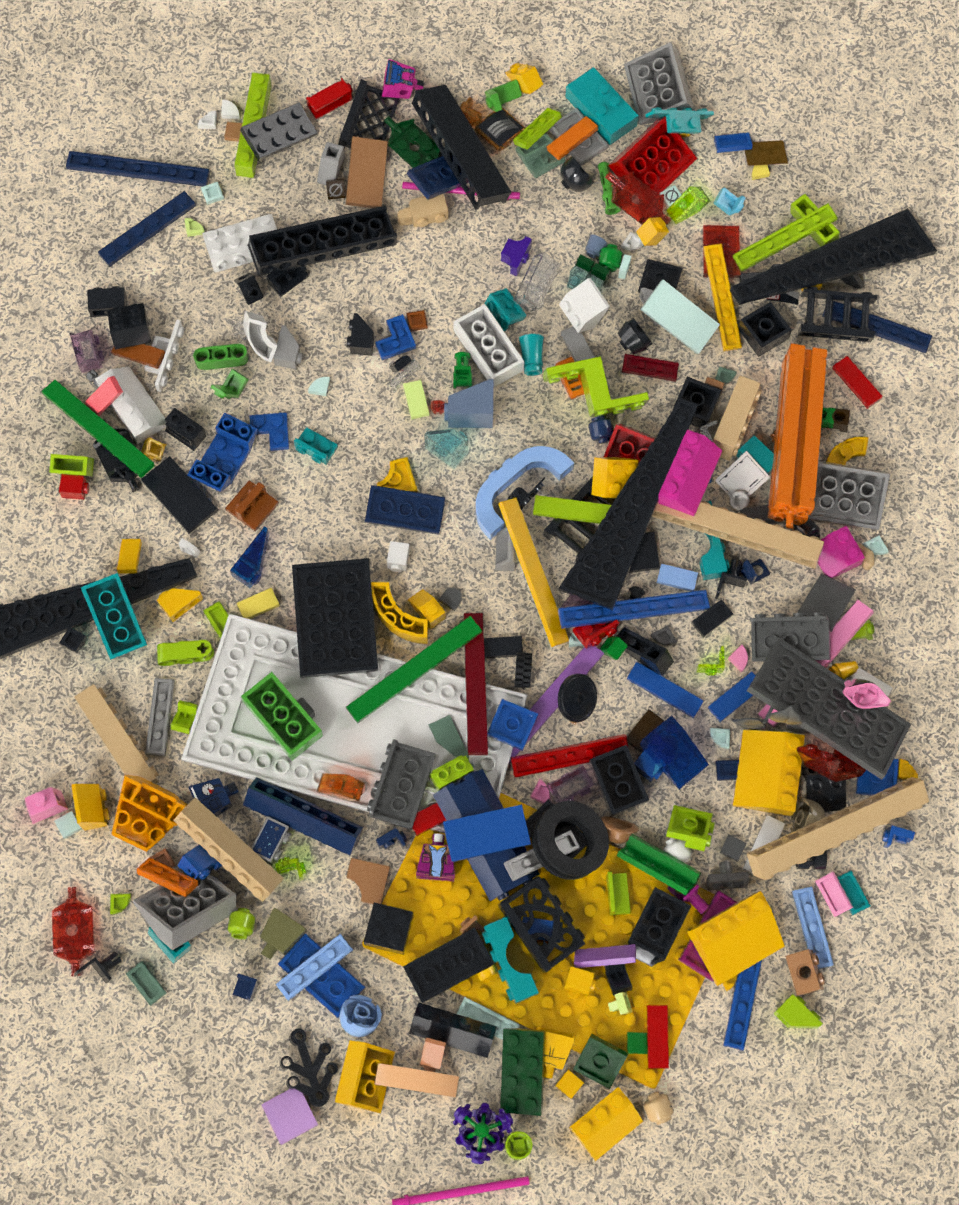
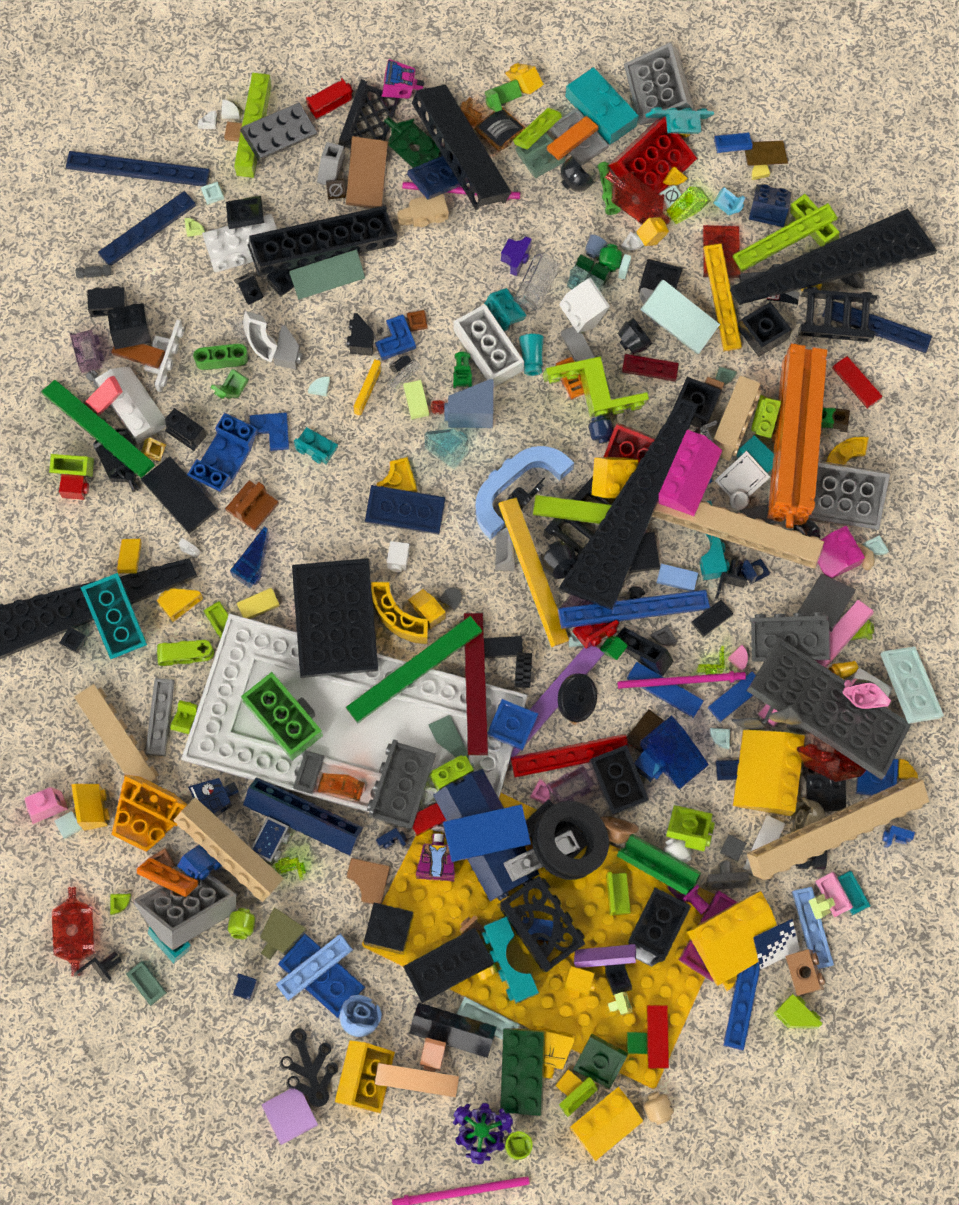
(93, 271): none -> dark grey axle
(244, 212): none -> black tile
(308, 772): none -> dark grey tile
(327, 274): none -> sand green sticker
(367, 387): none -> yellow tile
(558, 559): none -> black cone
(578, 1097): none -> lime tile
(674, 177): none -> yellow tile
(731, 676): none -> dark pink bar
(765, 416): none -> lime window
(770, 205): none -> dark blue bracket
(776, 943): none -> sticker
(821, 906): none -> yellowish green tile
(911, 685): none -> light aqua tile

